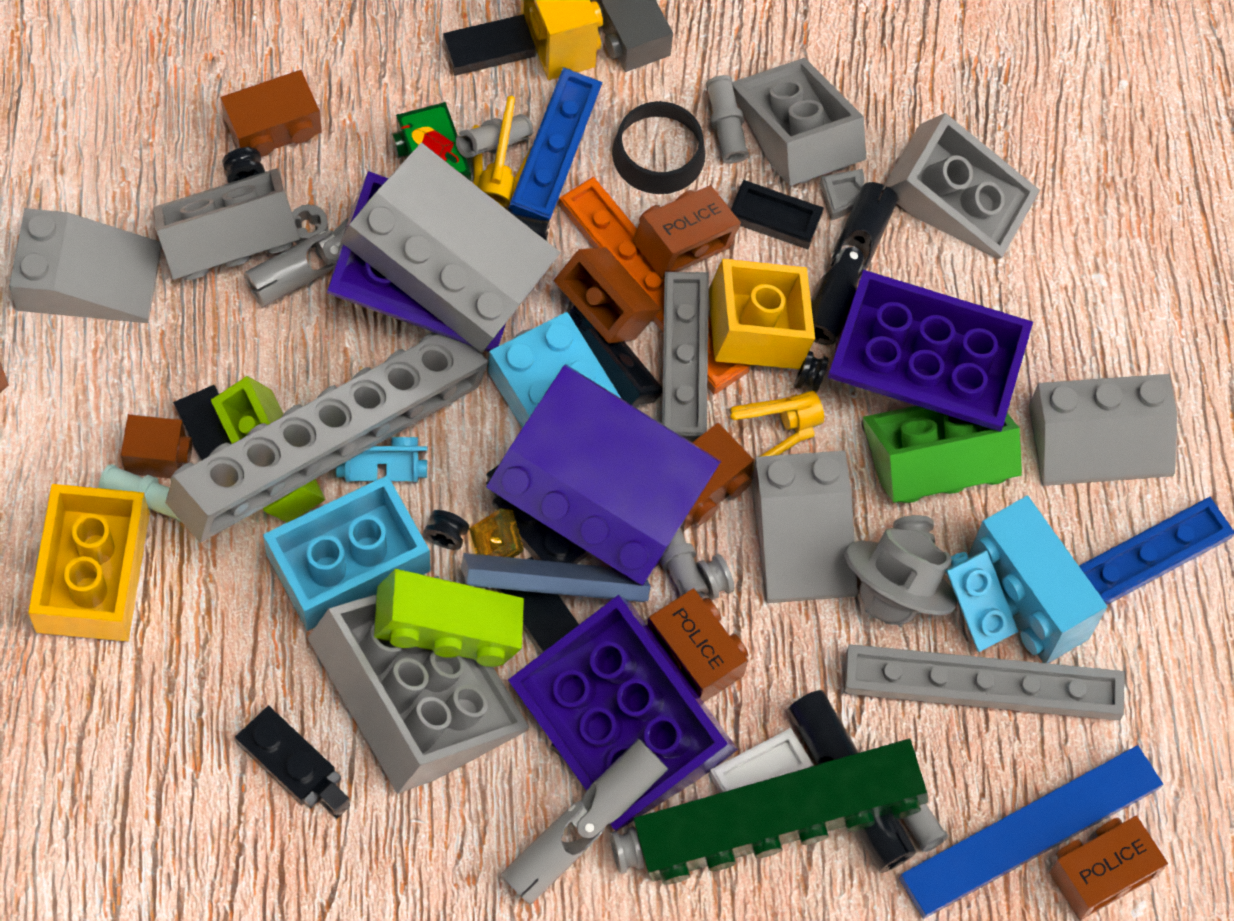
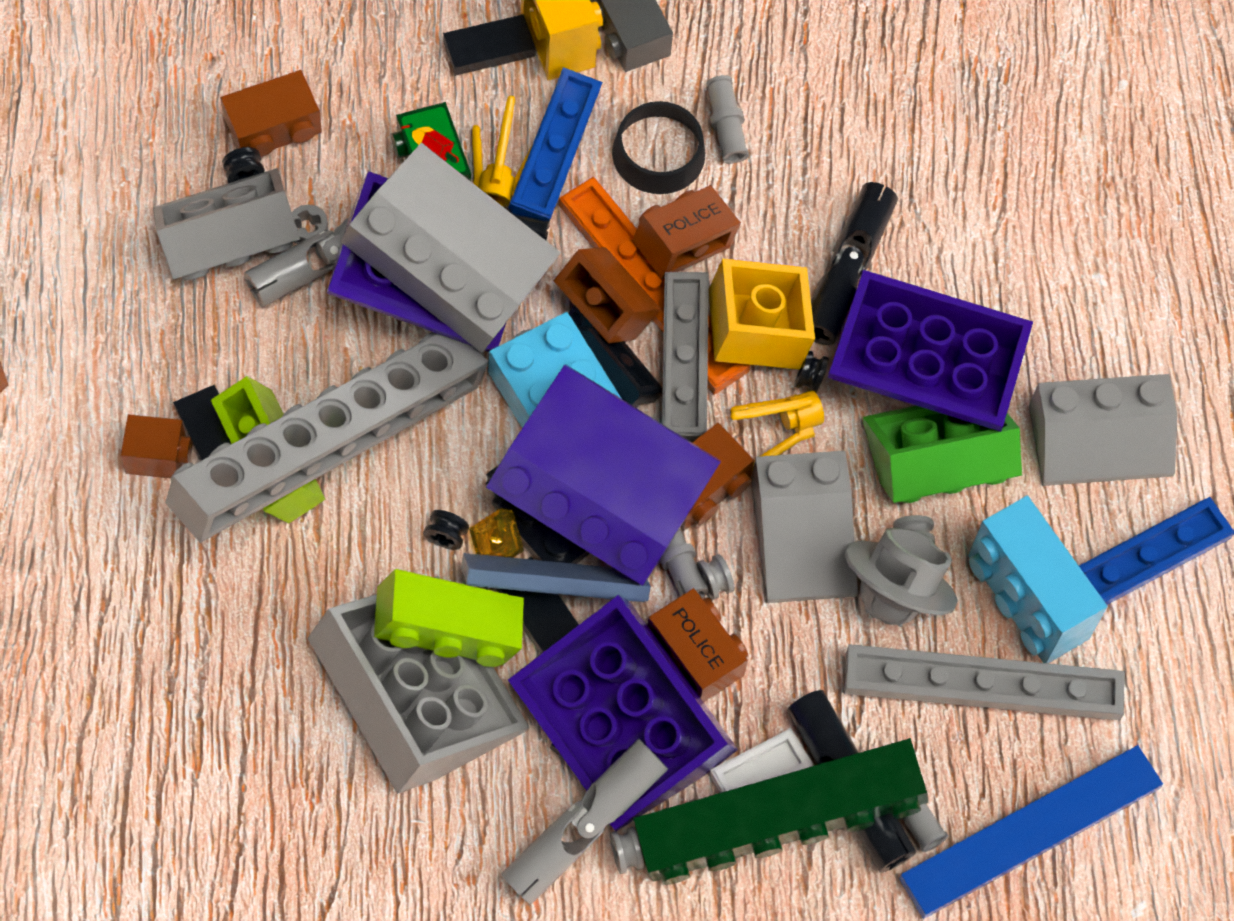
(83, 268): light grey slope -> none
(89, 562): yellow brick -> none
(154, 492): light aqua pin -> none
(292, 762): black hinge -> none
(345, 549): medium azure brick -> none
(400, 460): medium azure hinge -> none
(487, 136): light grey pin -> none
(776, 214): black tile -> none
(801, 121): light grey slope -> none
(841, 191): light grey tile -> none
(961, 186): light grey slope -> none
(981, 599): medium azure hinge -> none
(1107, 866): dark orange brick -> none

